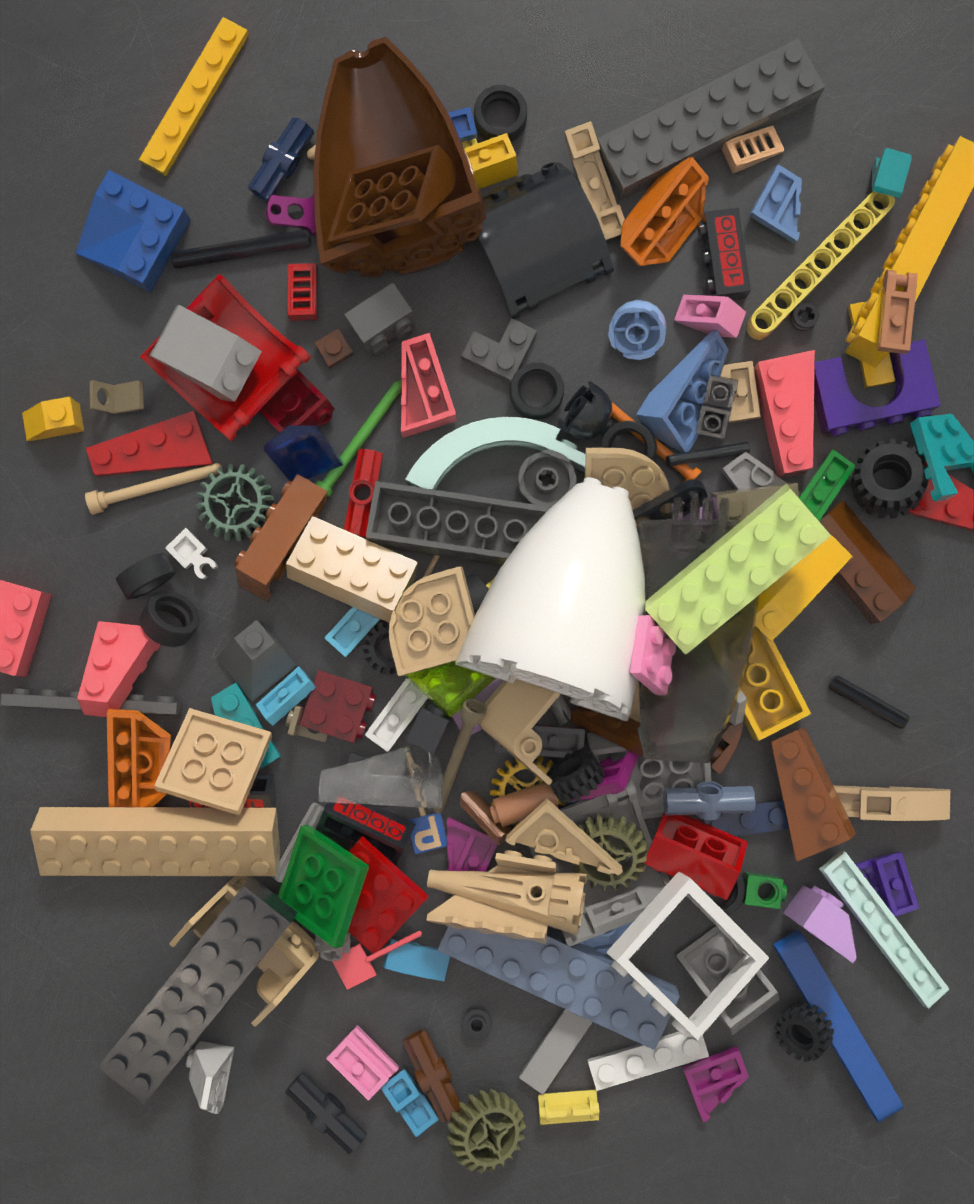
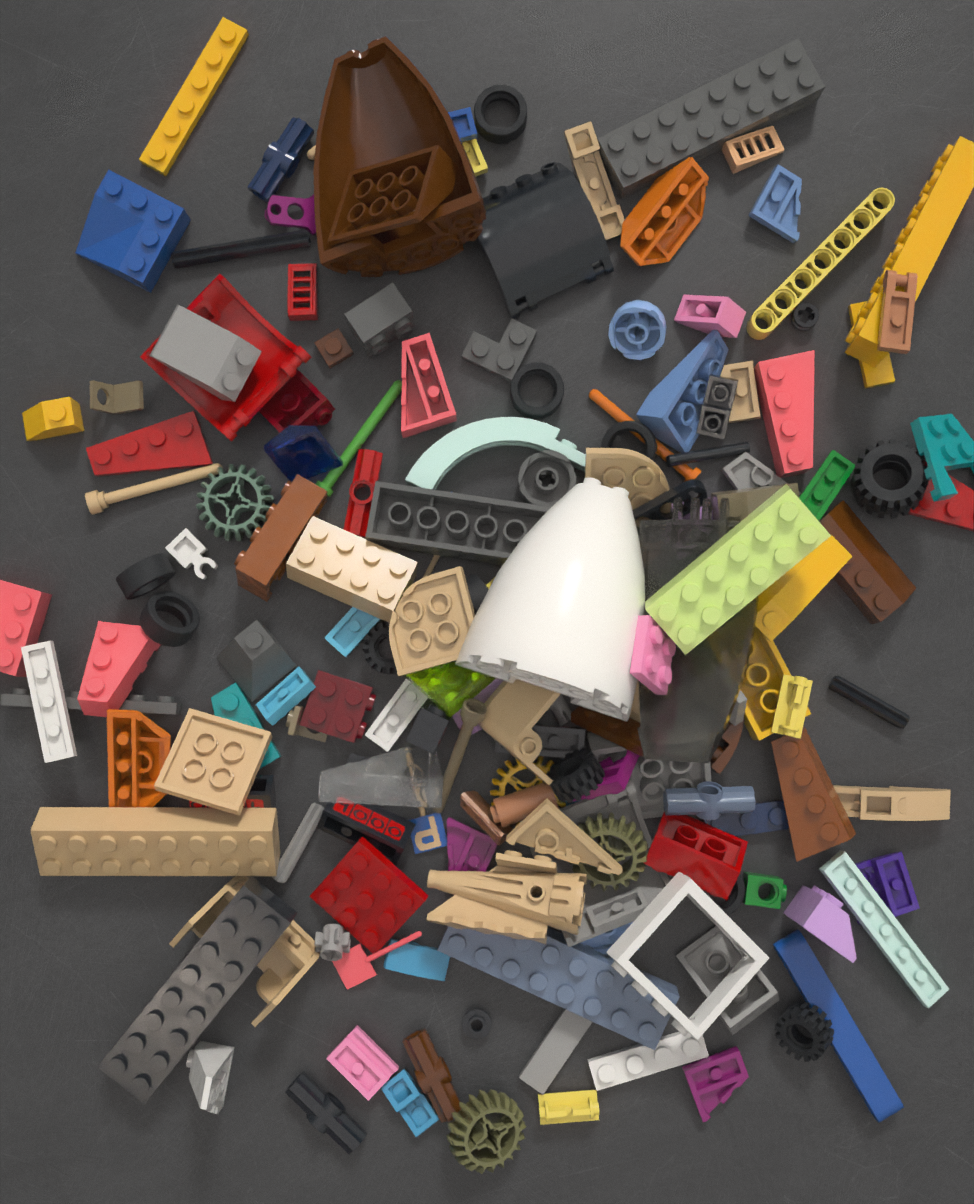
(49, 701): none -> white plate
(323, 885): green plate -> none
(493, 160): yellow panel -> none
(588, 413): black cylinder -> none
(724, 254): black brick -> none
(791, 706): none -> light yellow hinge
(840, 410): dark purple arch -> none
(890, 172): teal slope -> none

